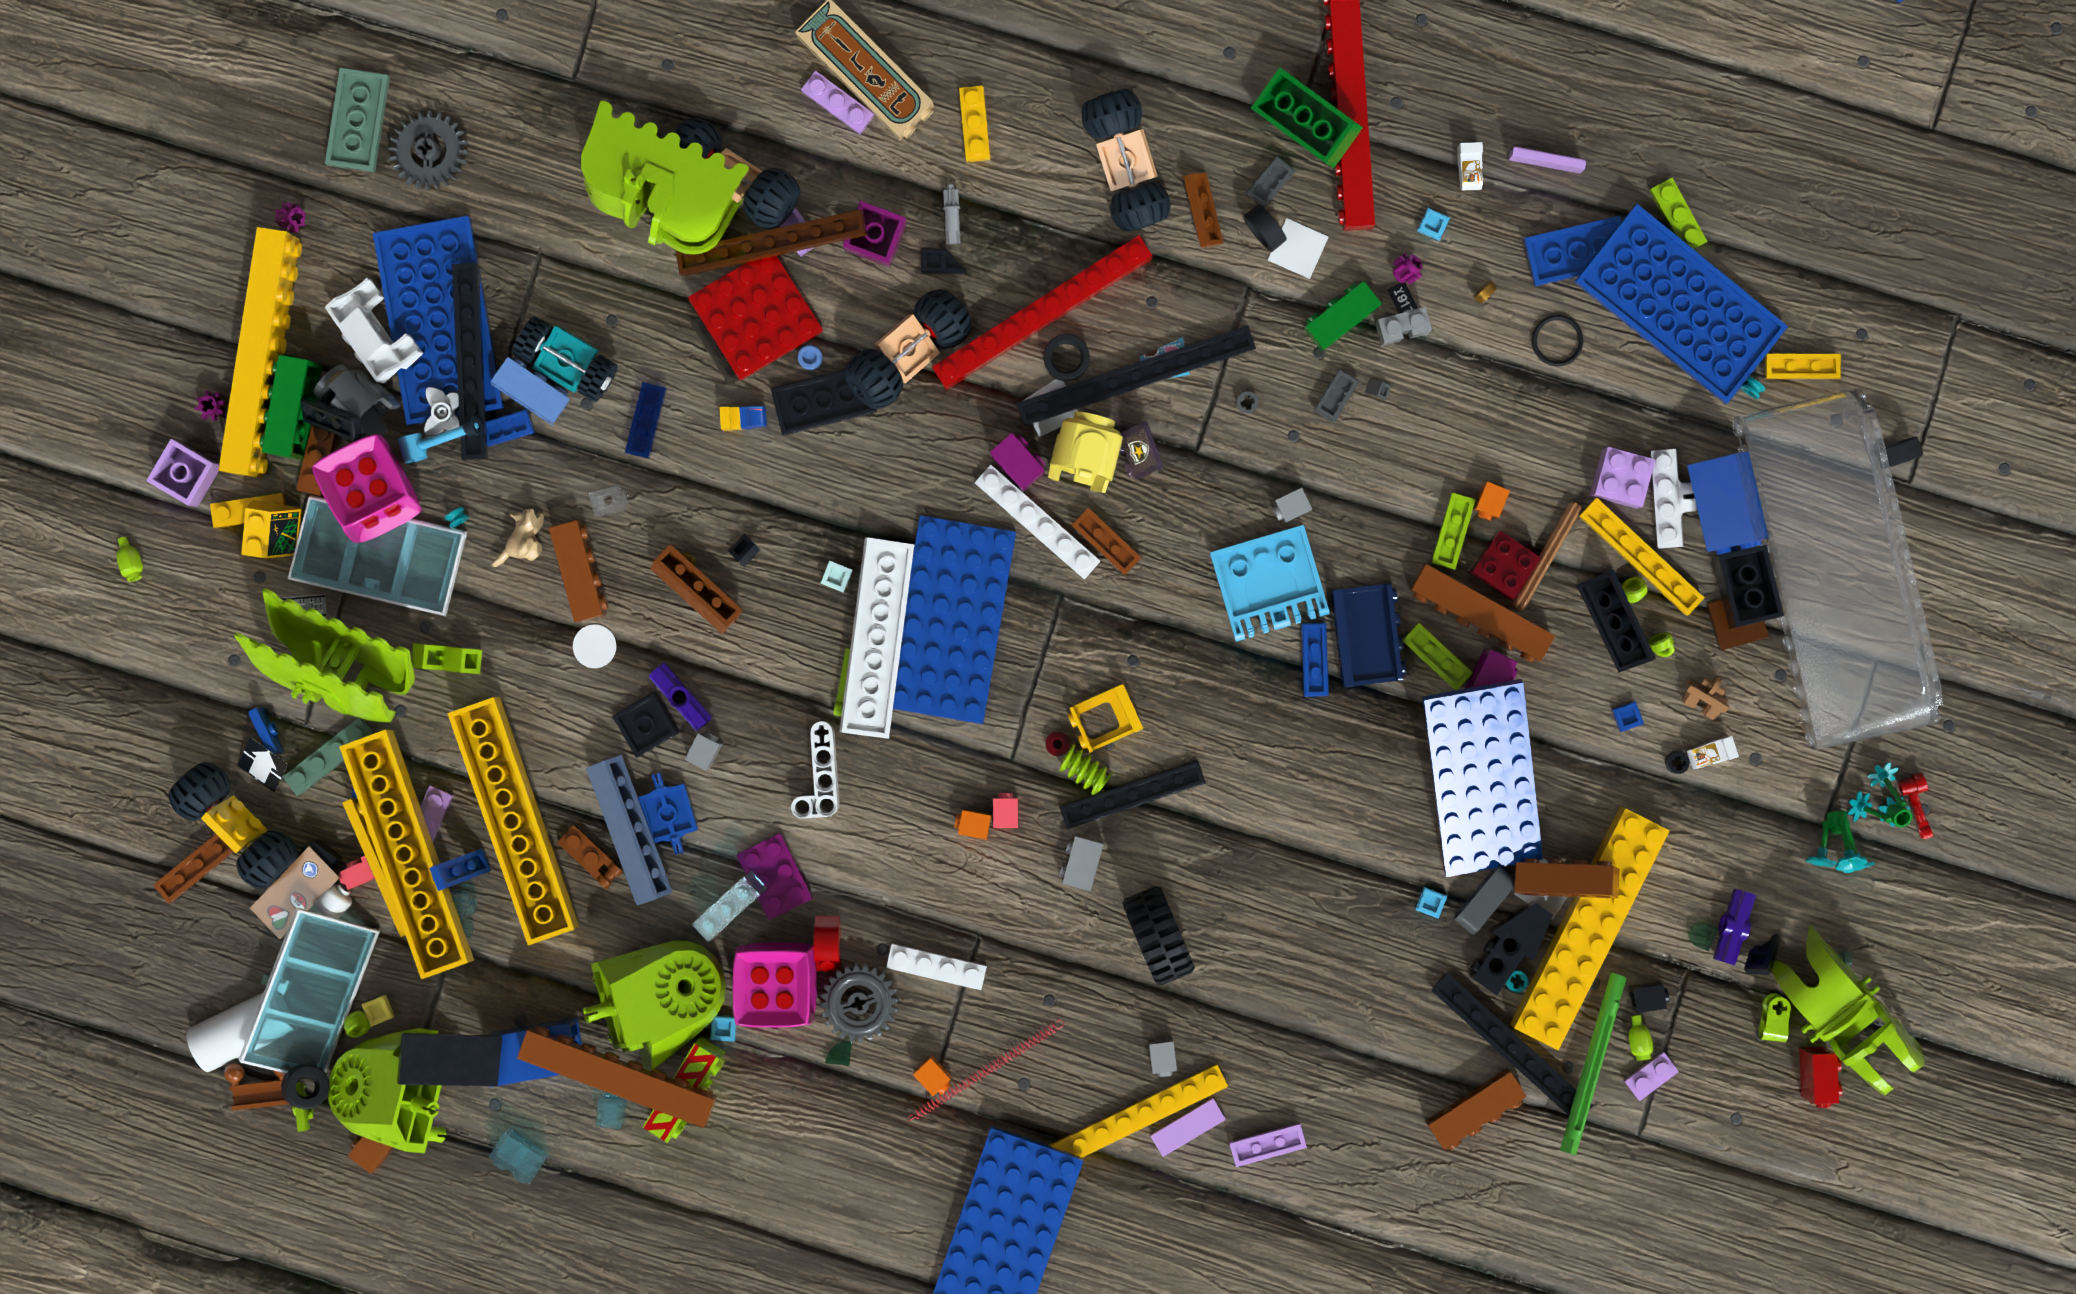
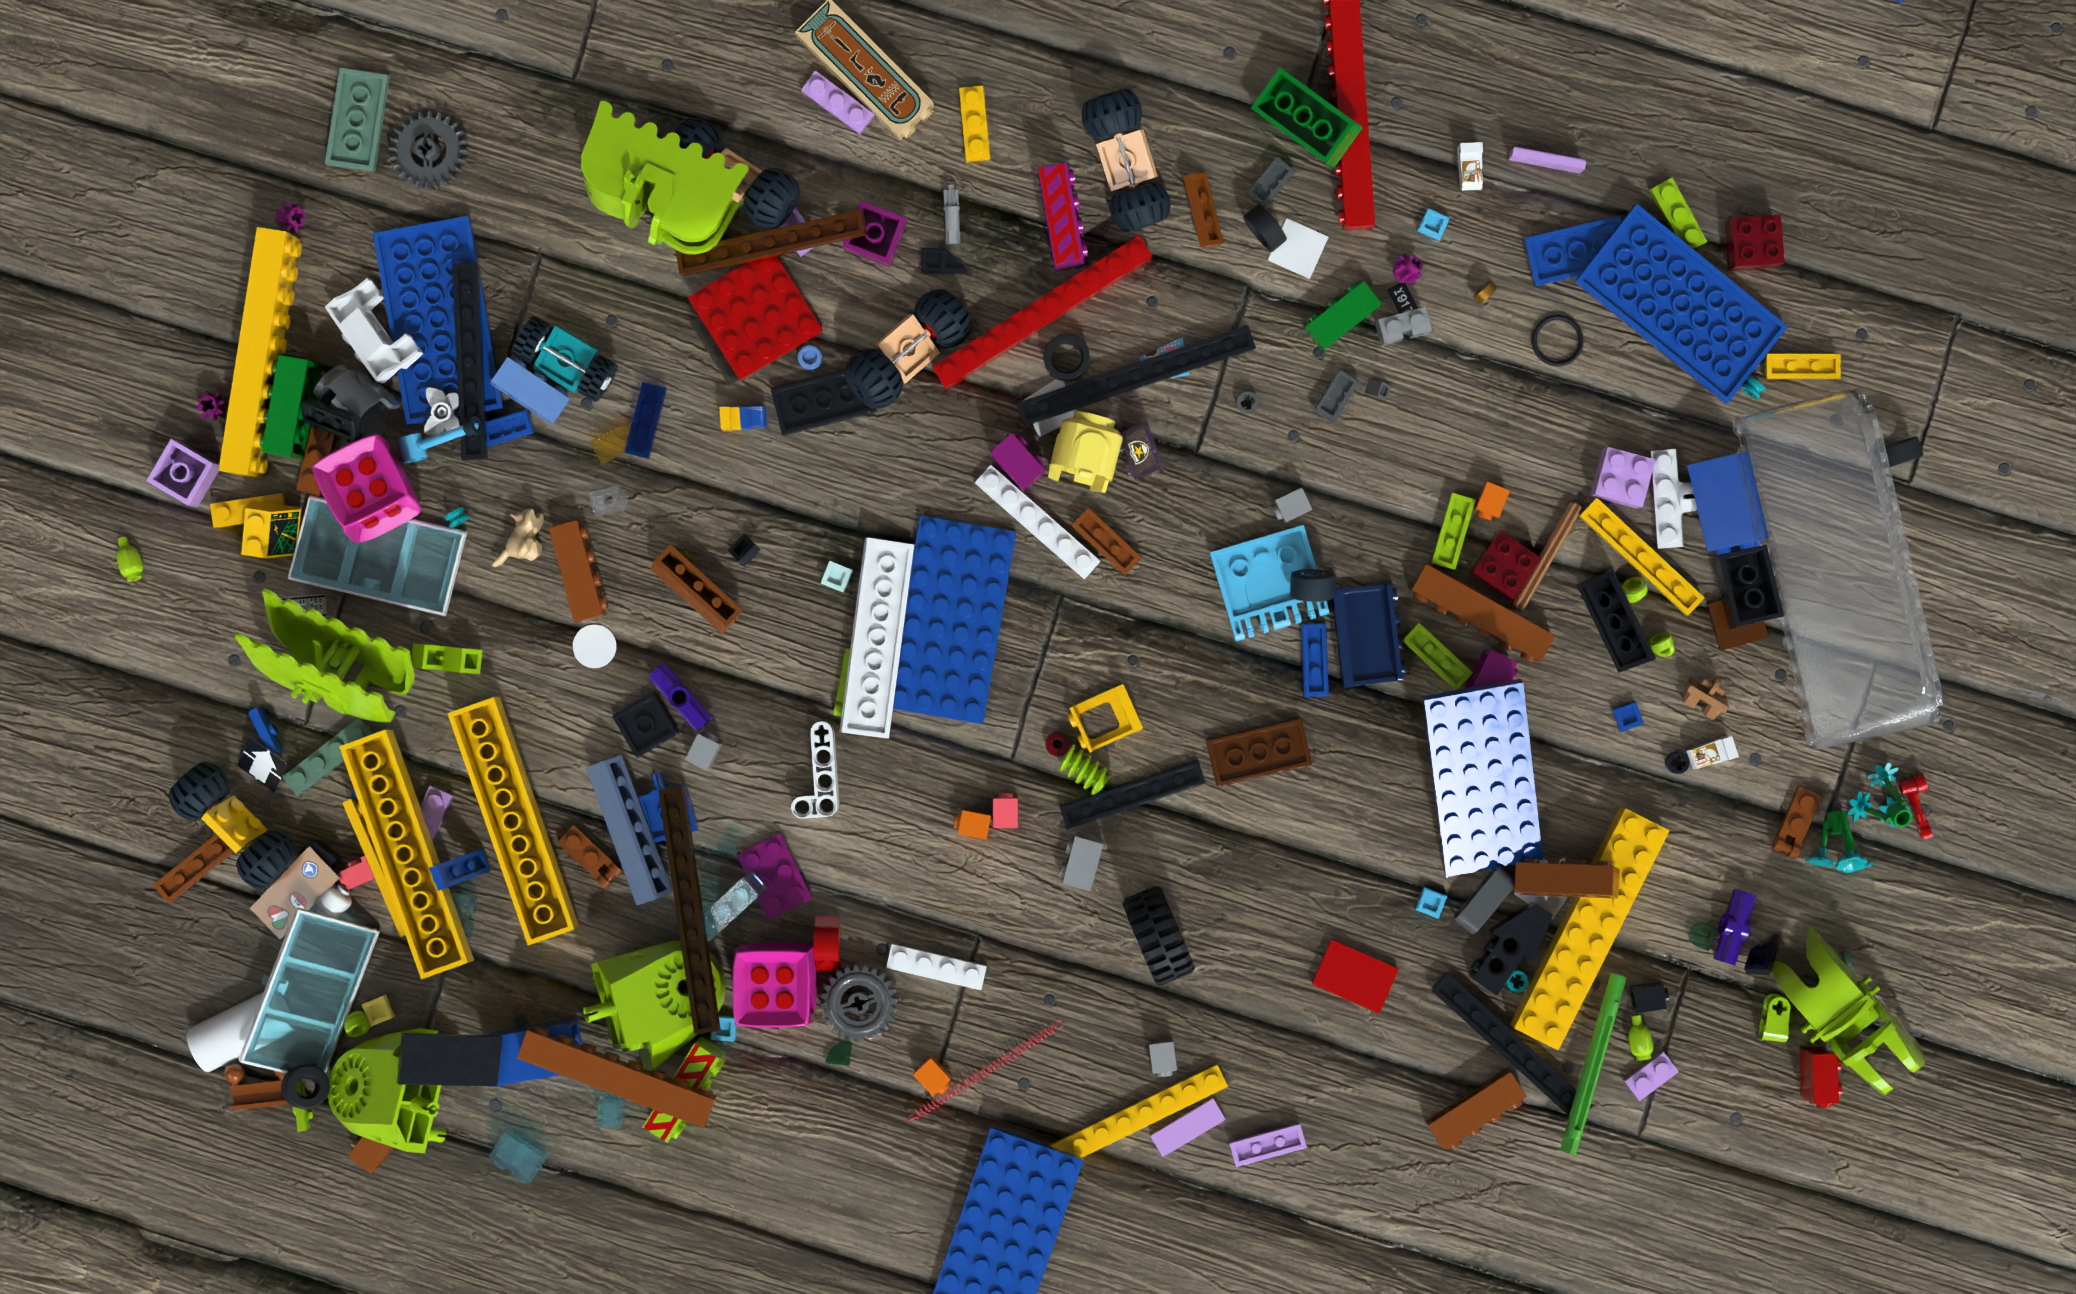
(612, 444): none -> clear yellow tile
(689, 910): none -> dark brown plate
(1061, 218): none -> brick
(1259, 752): none -> reddish brown tile
(1312, 585): none -> black wheel
(1355, 976): none -> red tile
(1754, 242): none -> dark red brick
(1796, 821): none -> dark orange plate

